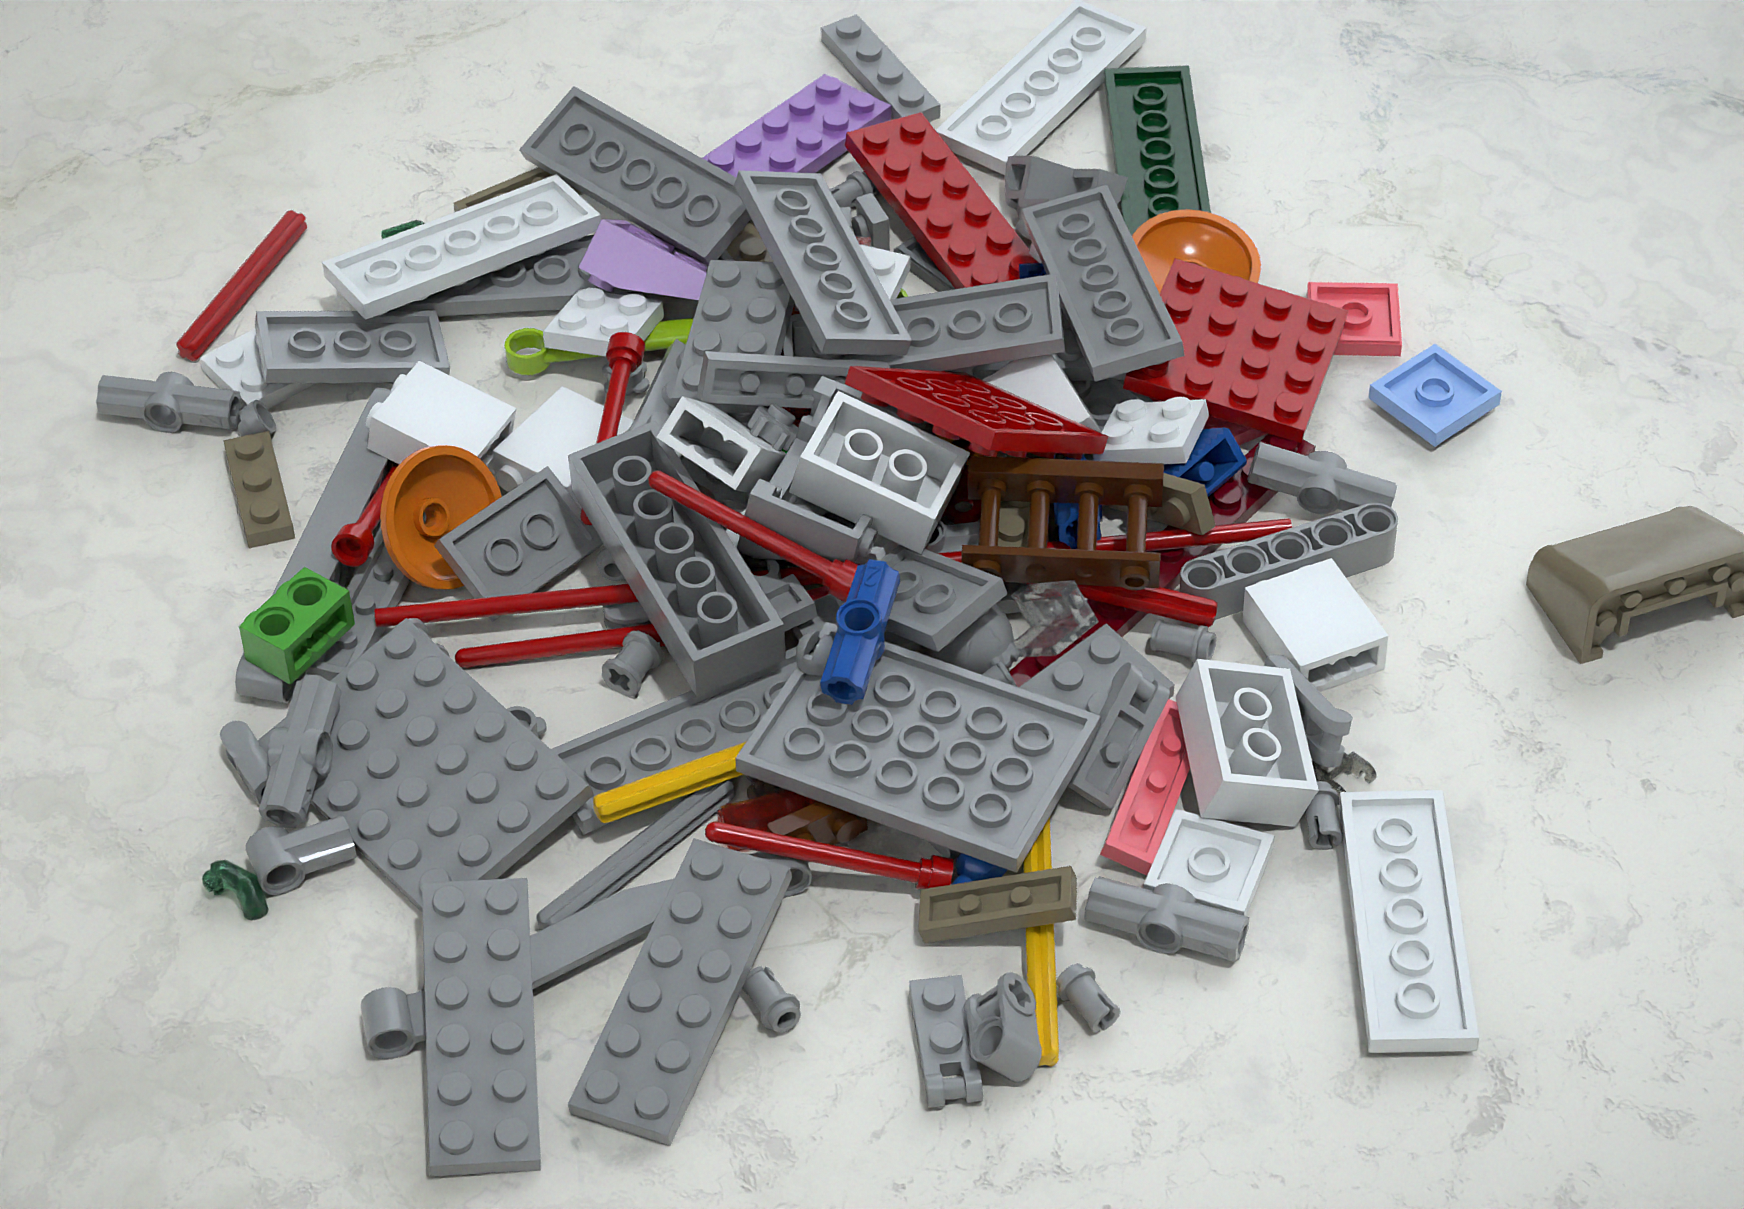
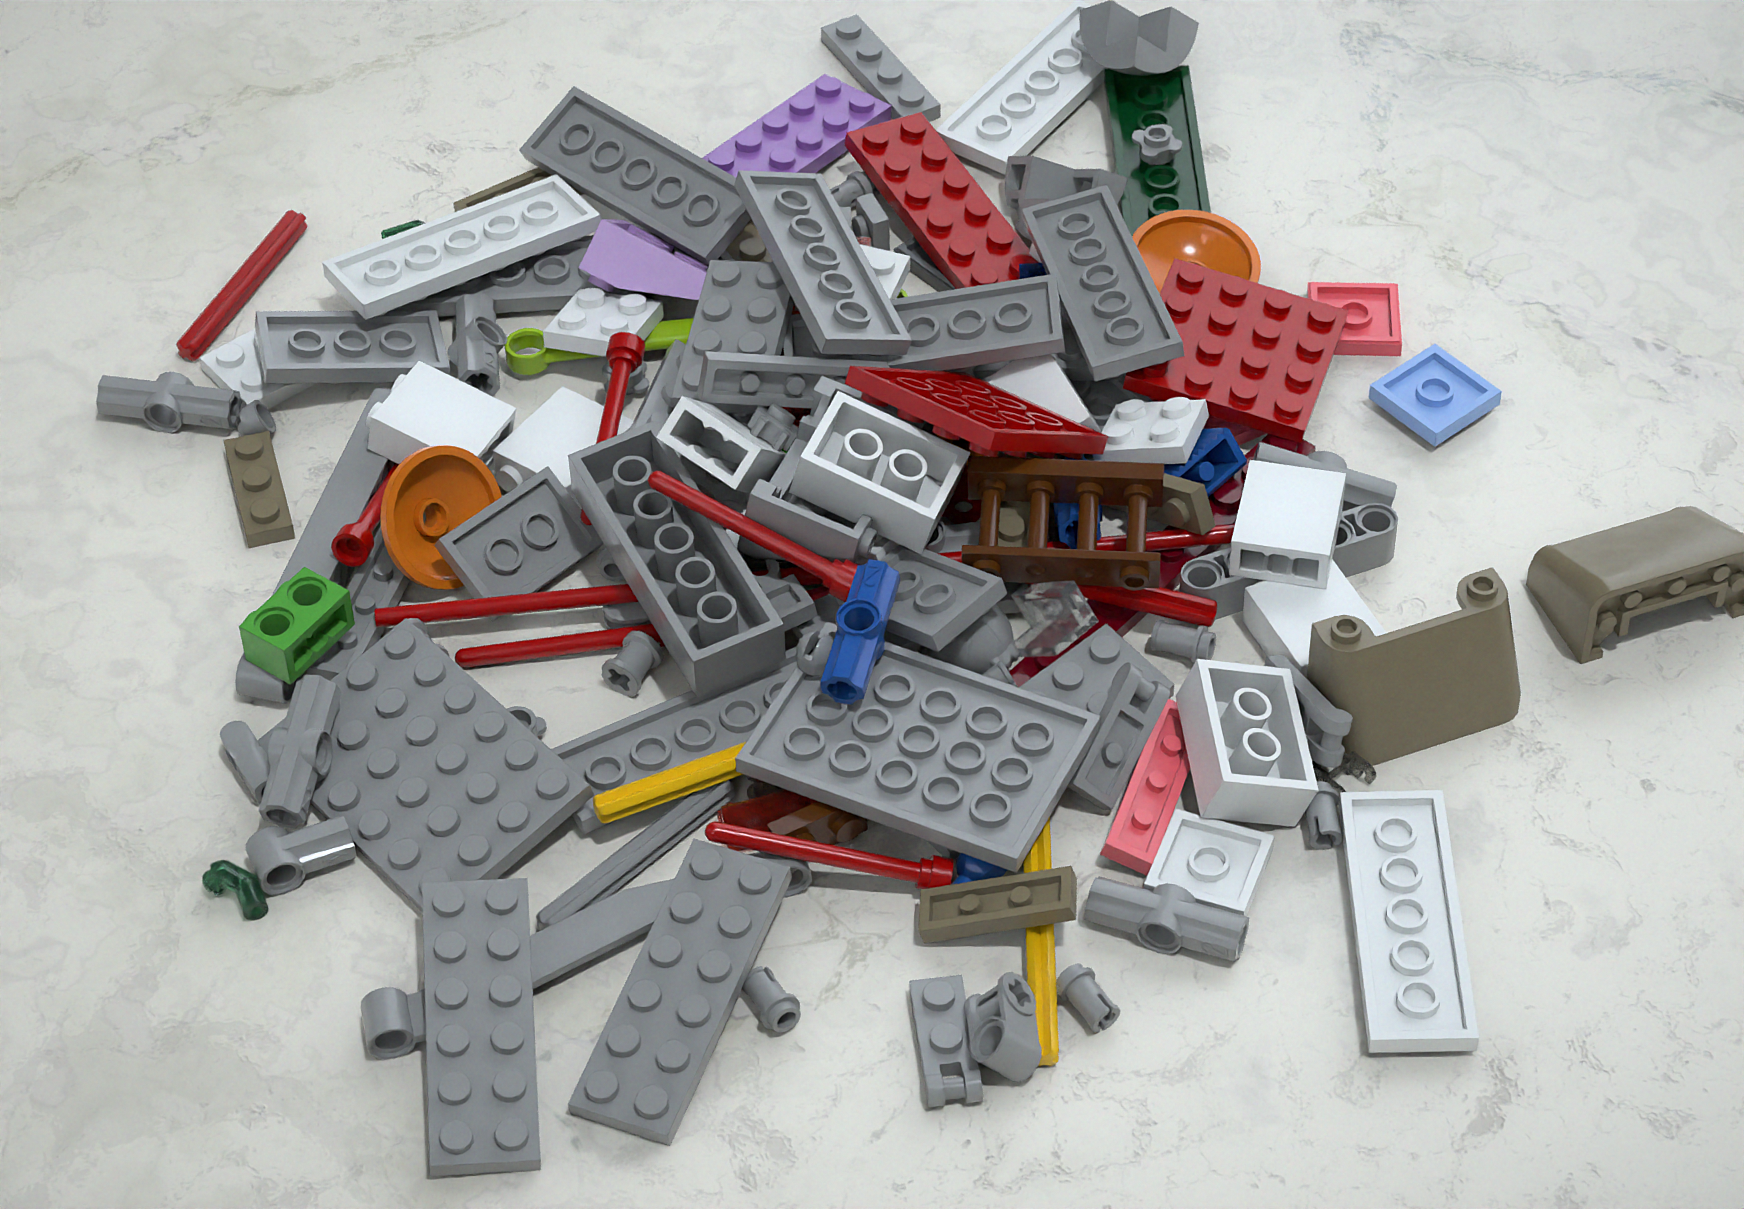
(477, 343): none -> light grey piece
(1134, 42): none -> light grey brick
(1157, 144): none -> light grey plate
(1287, 524): none -> white brick
(1423, 679): none -> dark tan windscreen

